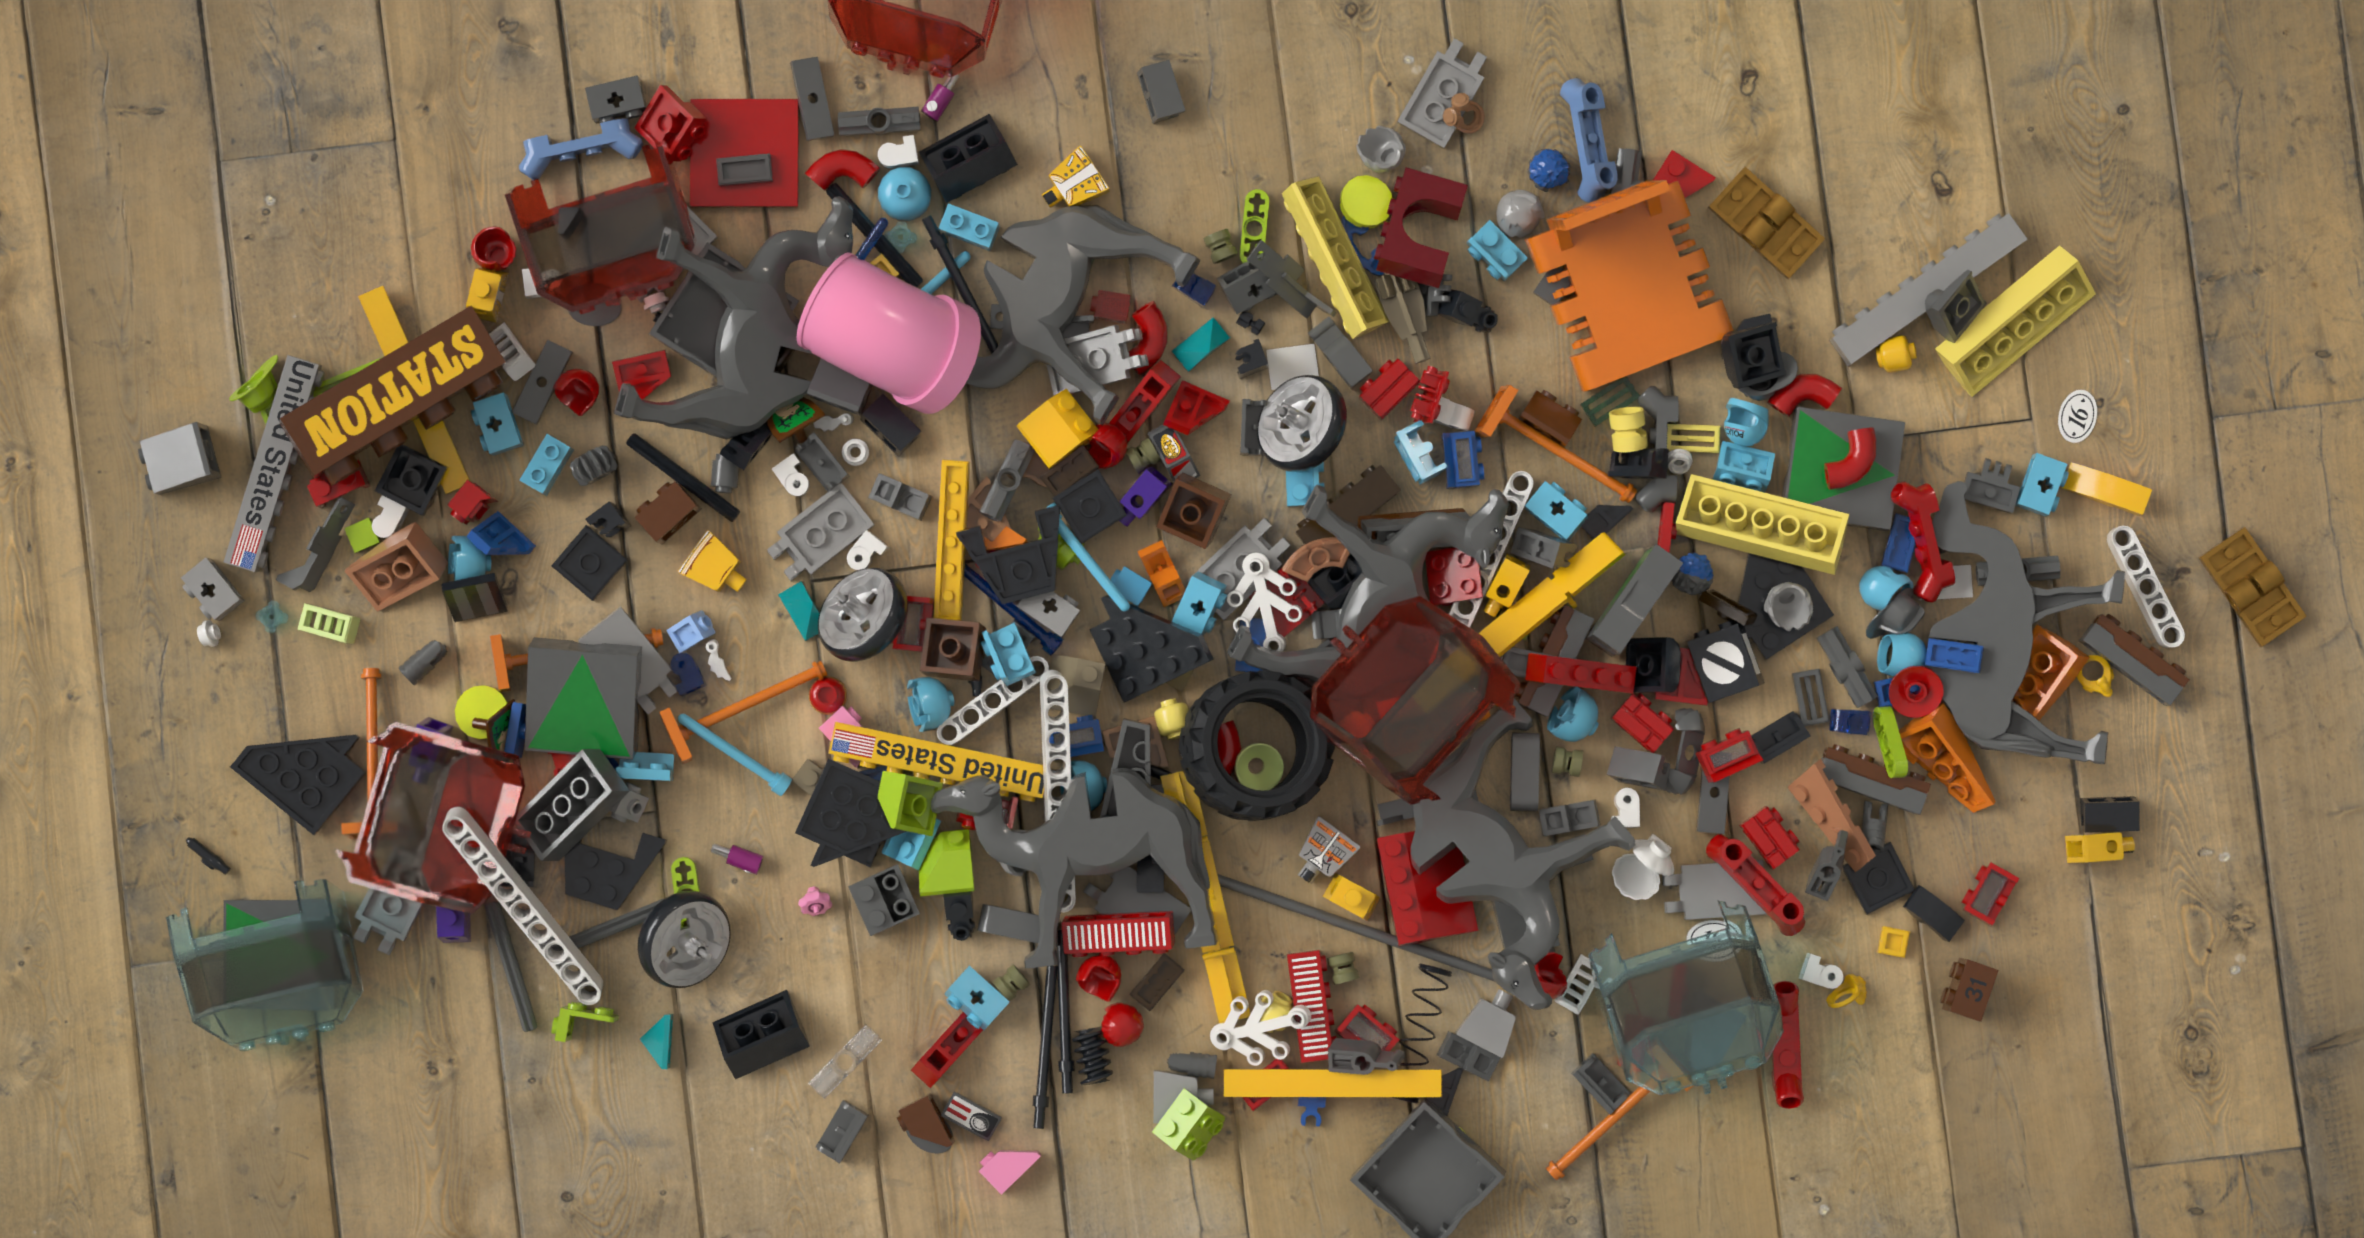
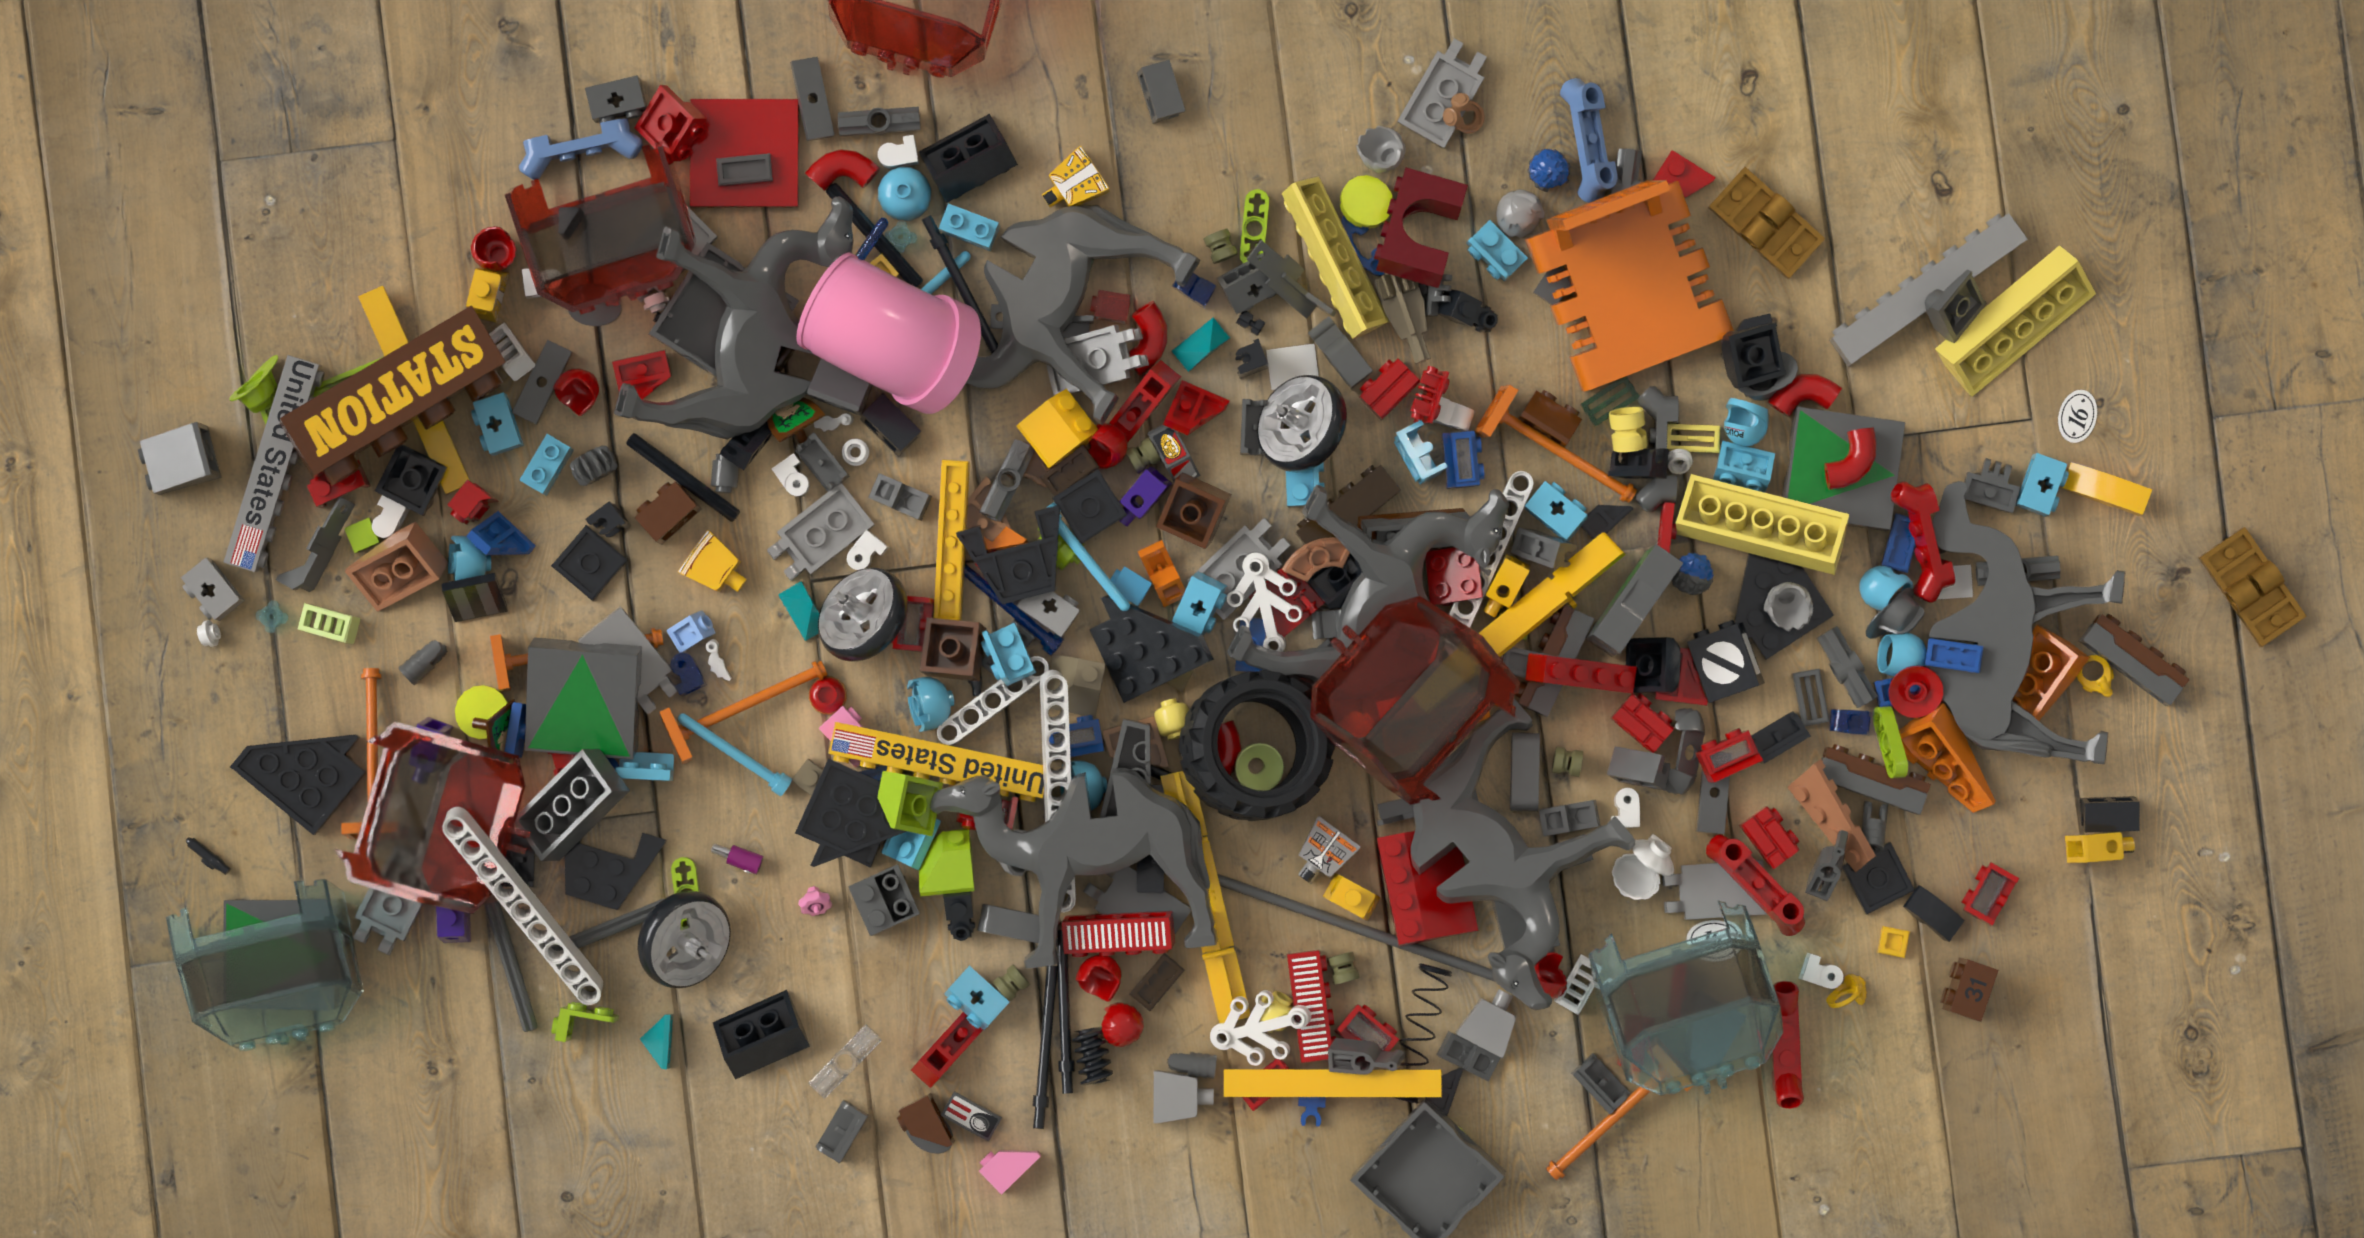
(631, 805): light grey brick -> none
(939, 99): magenta piece -> none
(1189, 1125): lime bracket -> none
(1575, 717): medium azure cylinder -> none
(1728, 608): dark brown plate -> none
(1896, 354): yellow head -> none
(2157, 594): white beam -> none

